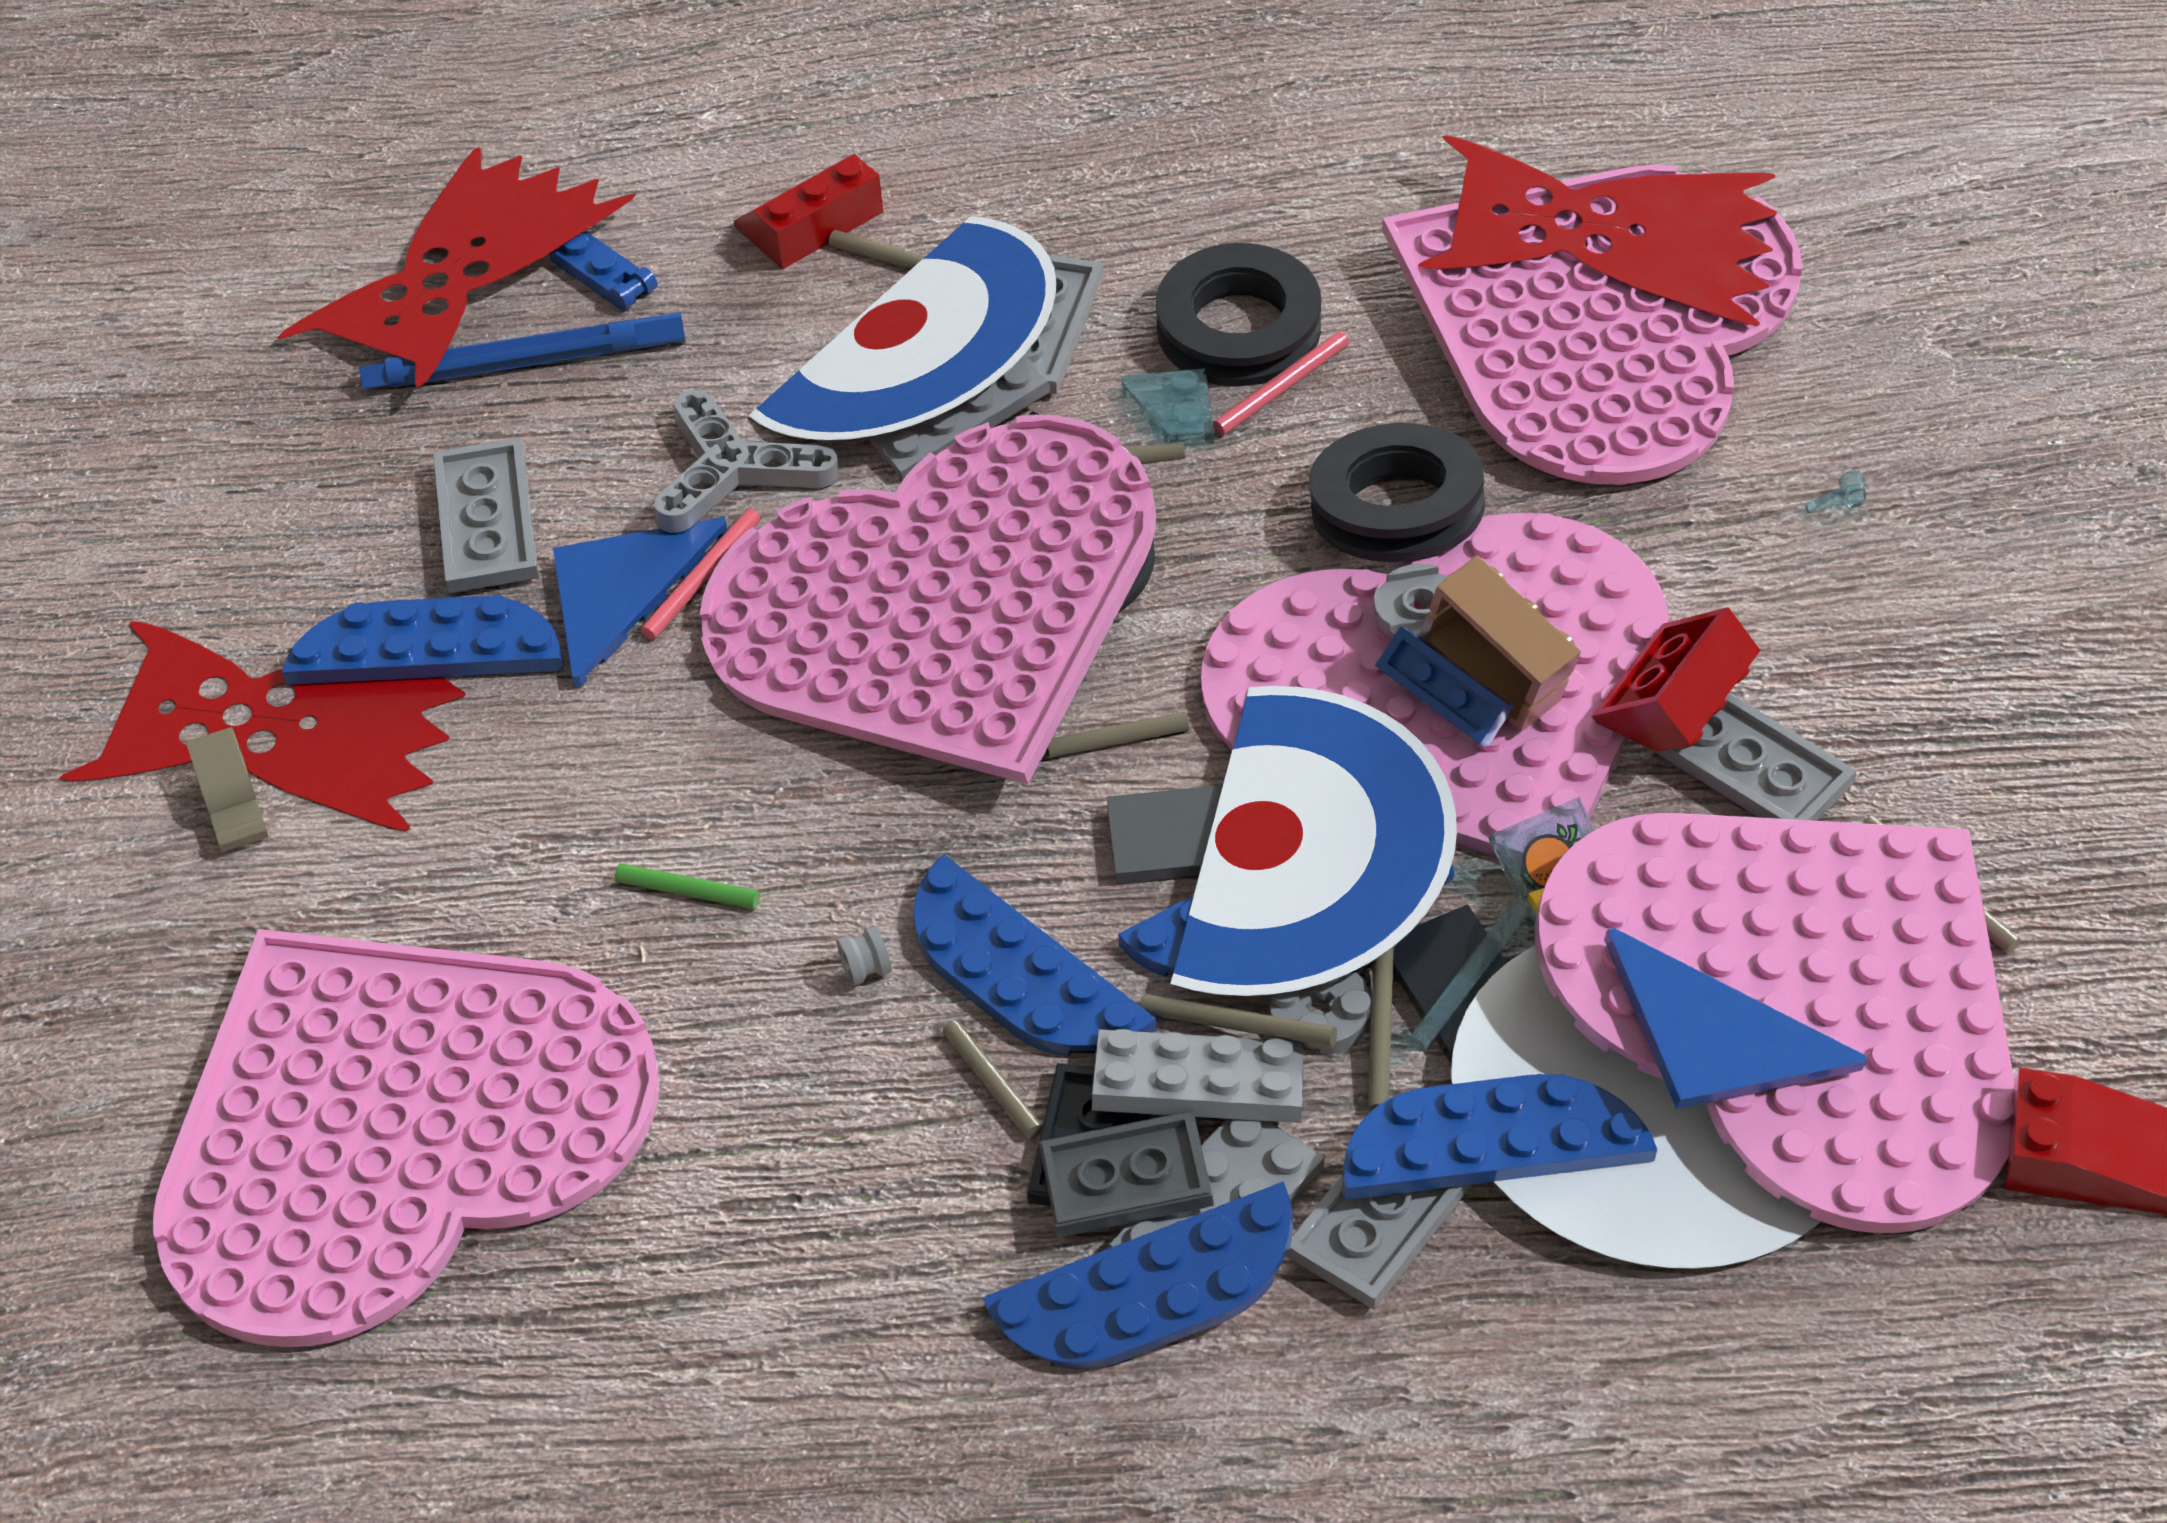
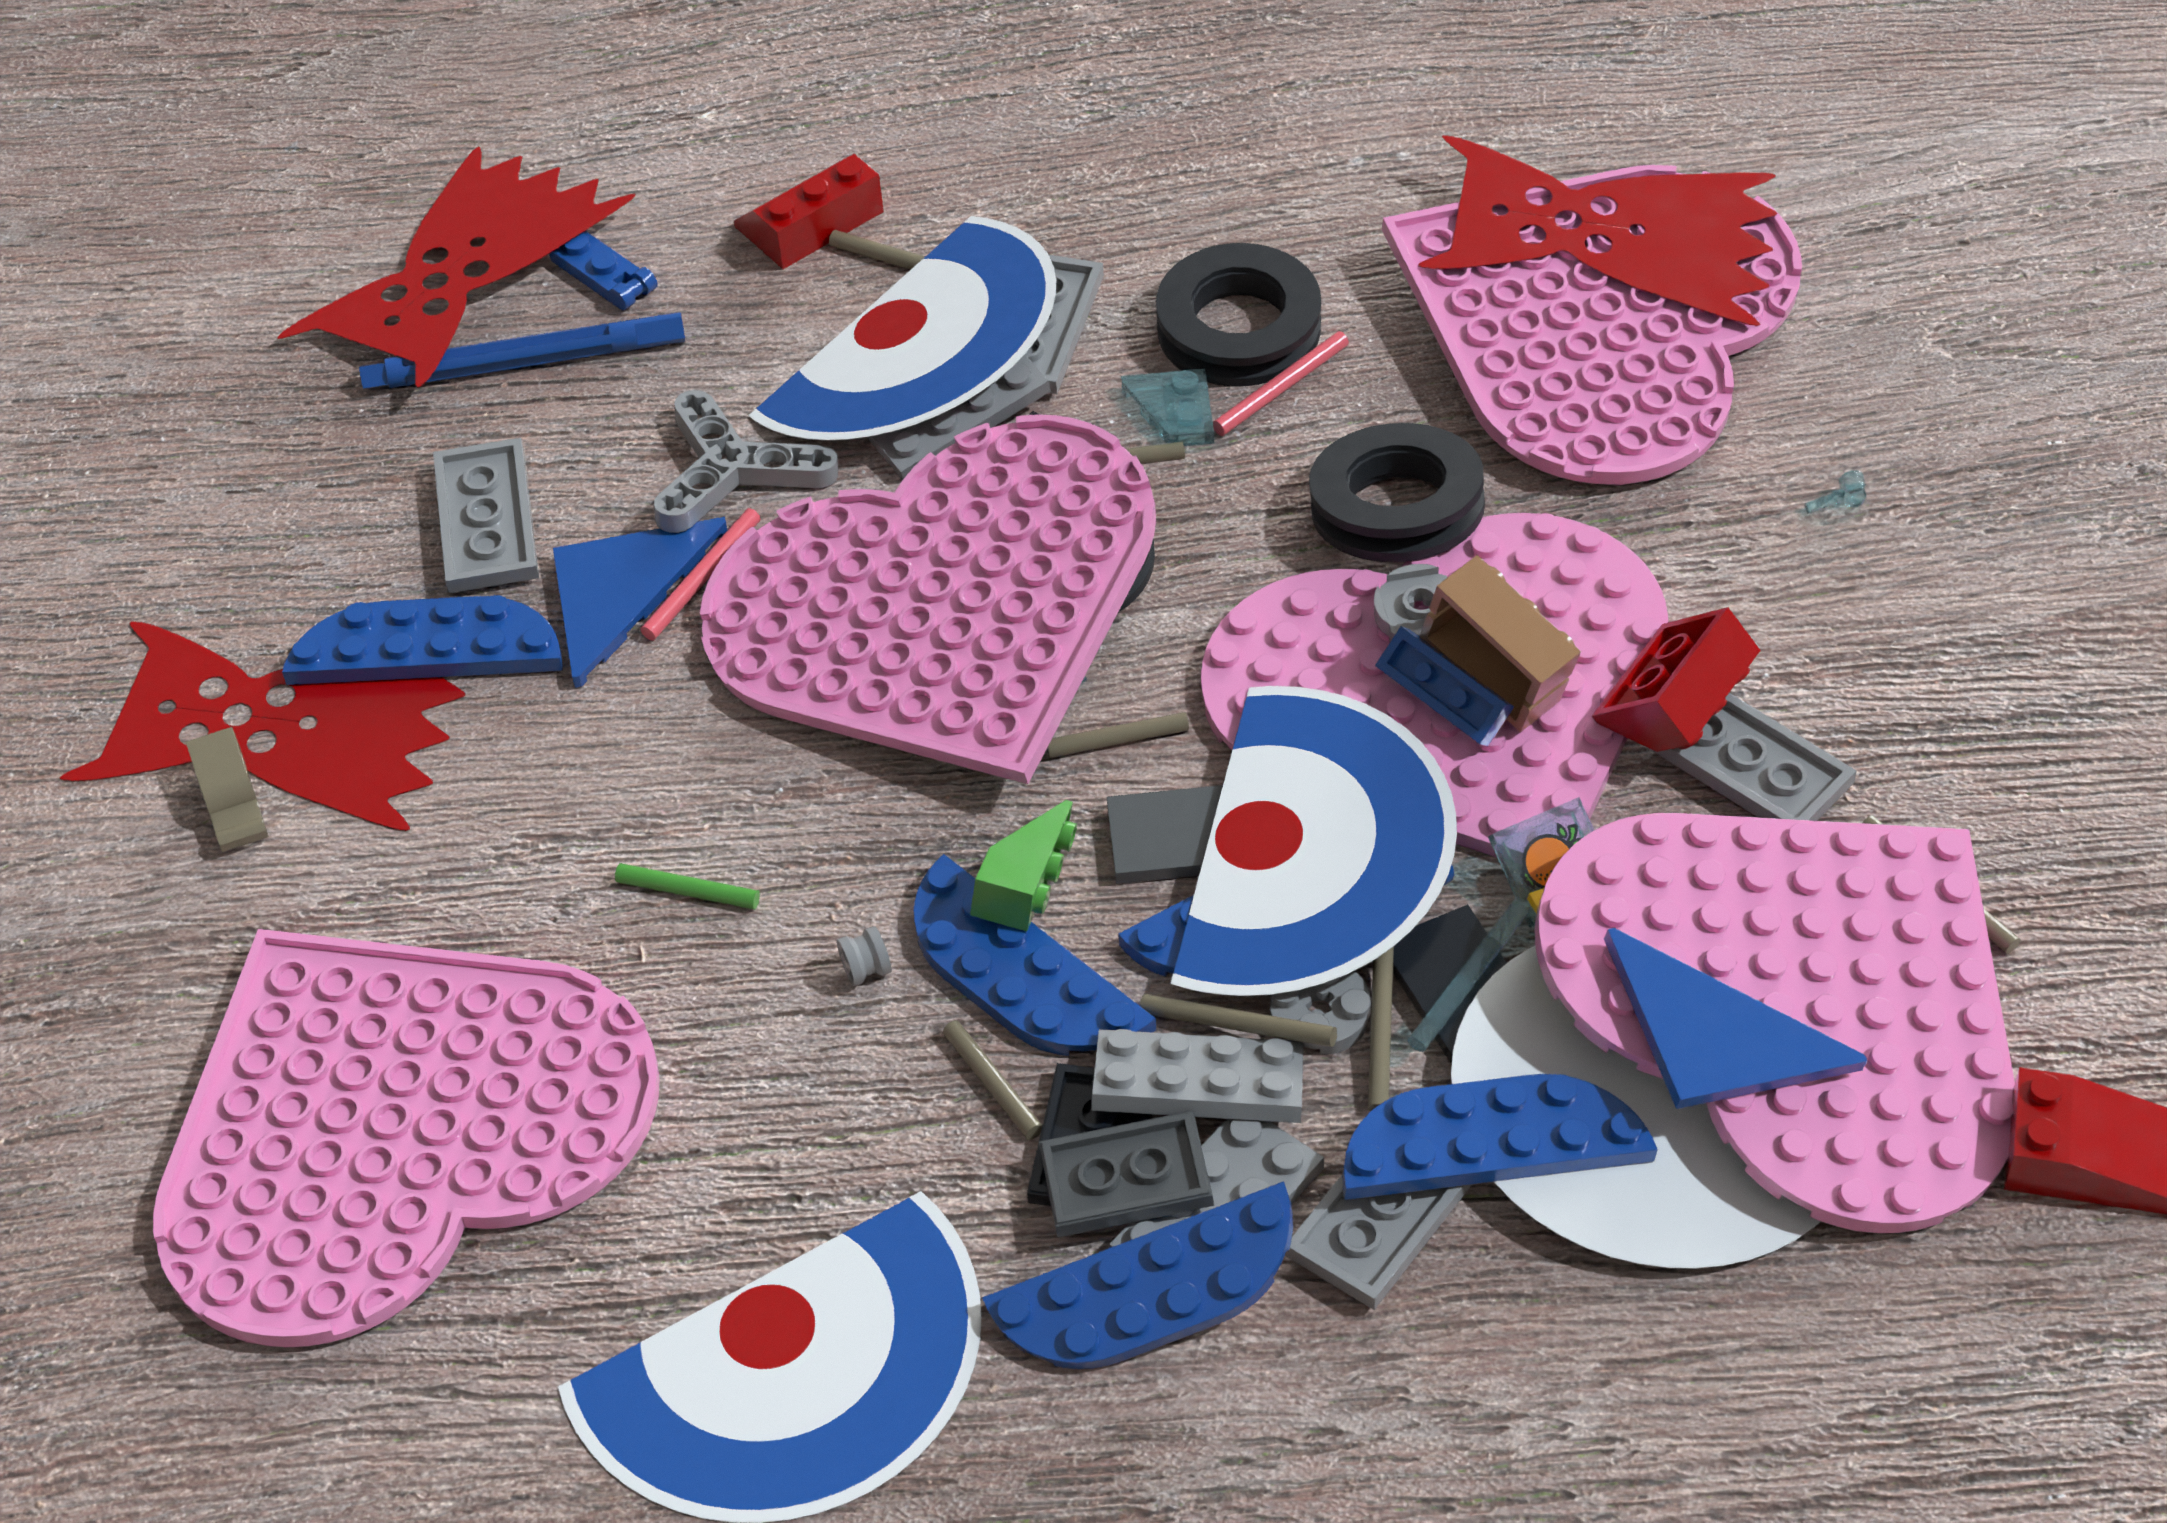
(796, 1381): none -> sticker
(1018, 868): none -> bright green slope

